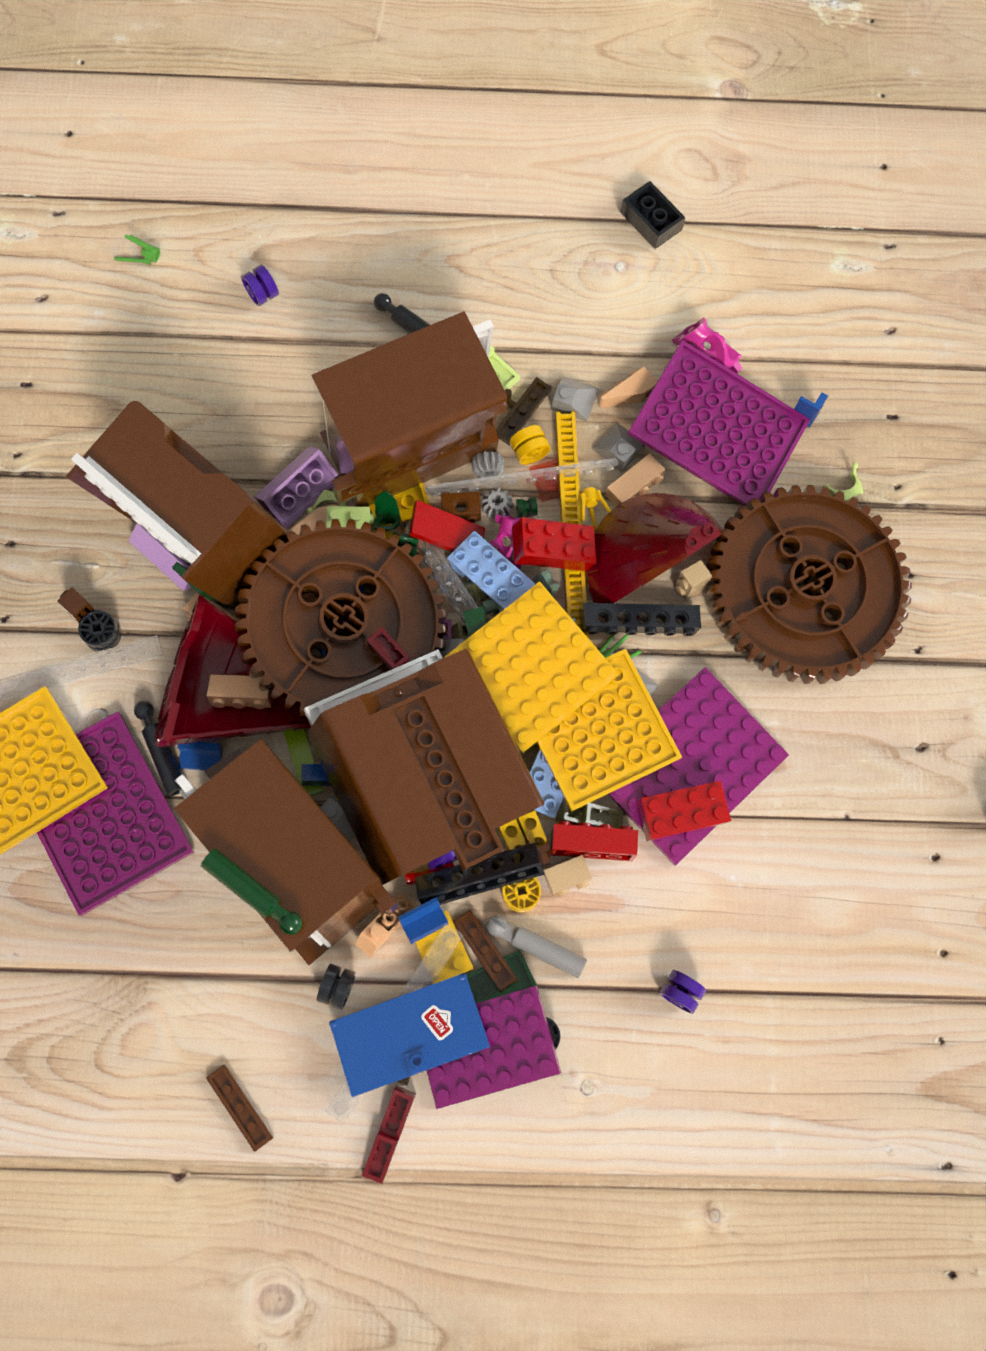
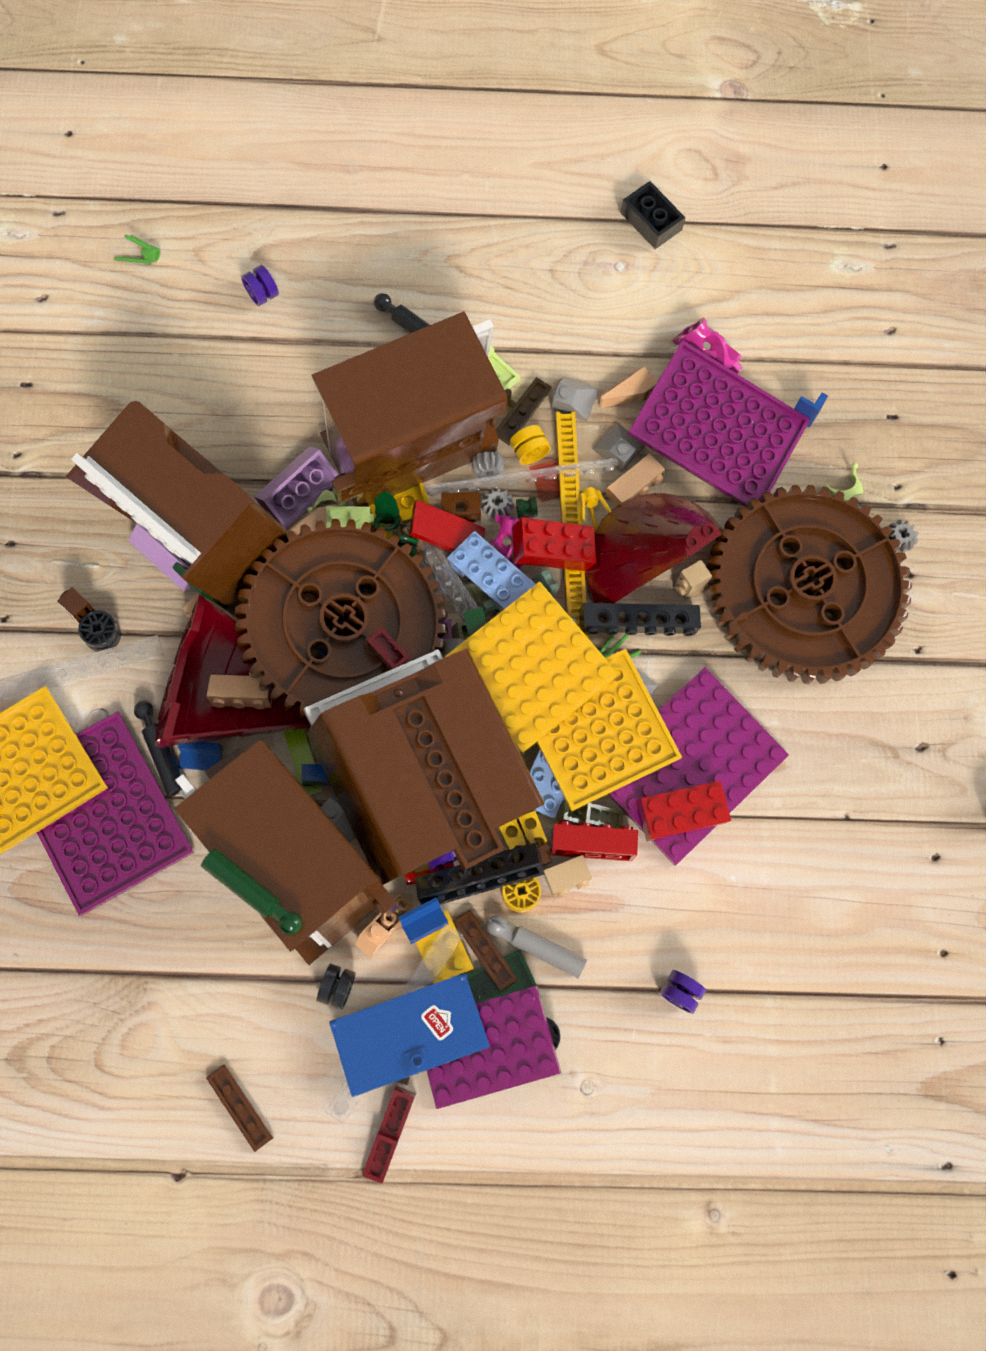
(908, 537): none -> light grey gear

